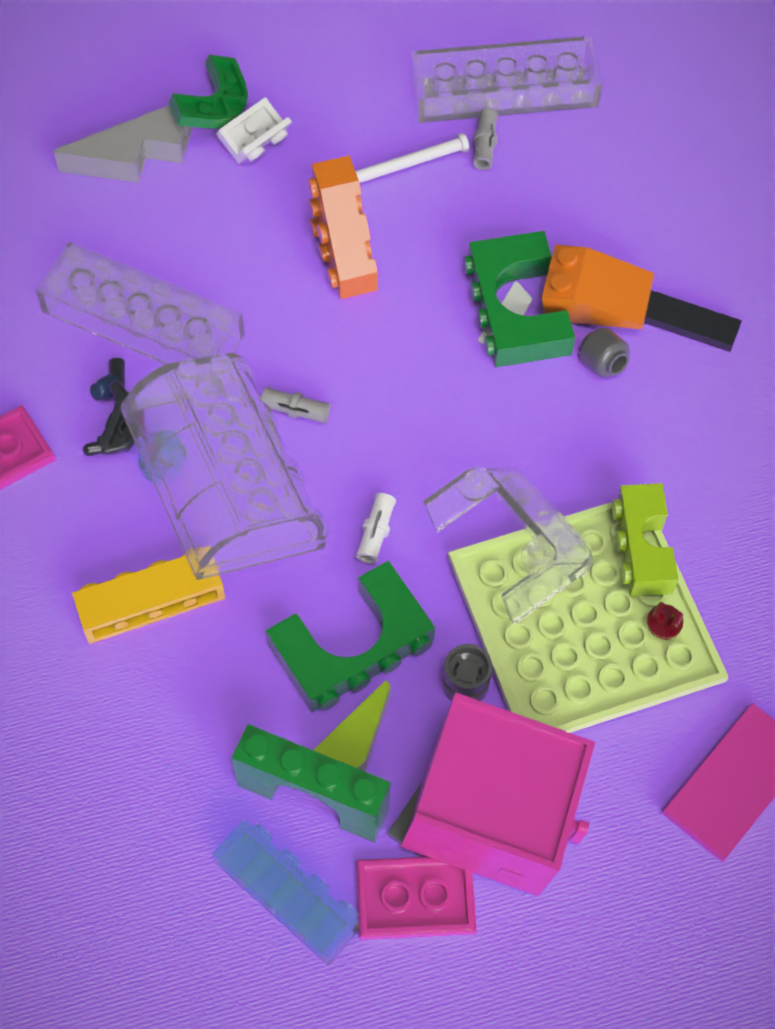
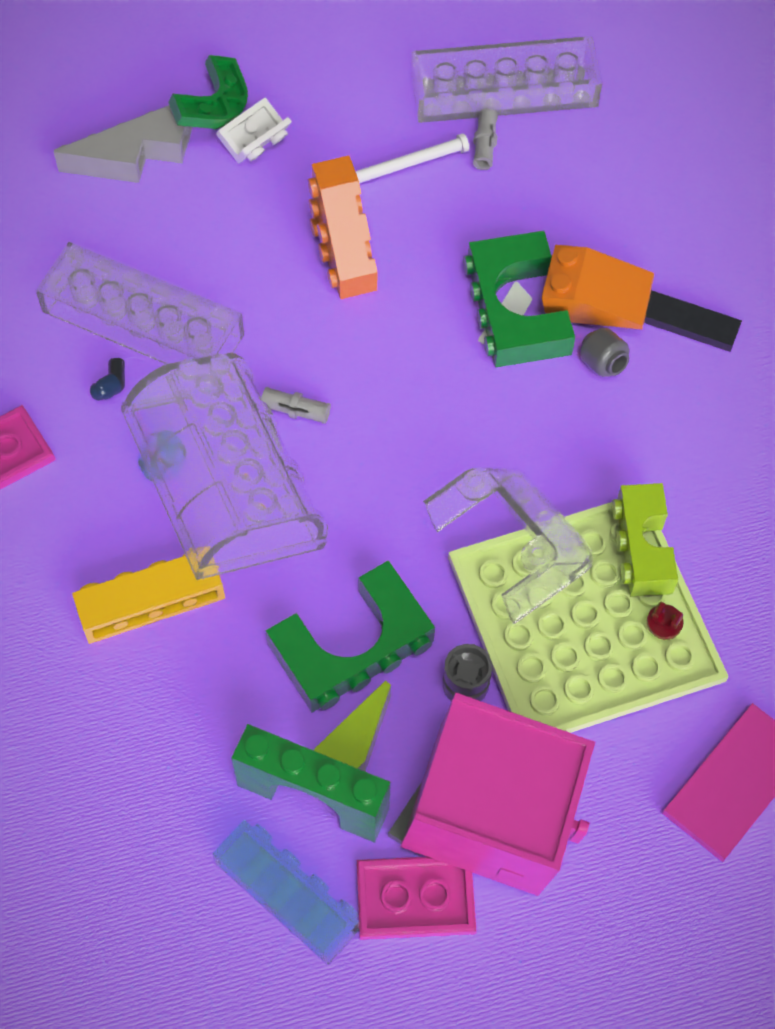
(116, 434): black piece -> none
(380, 514): white pin -> none

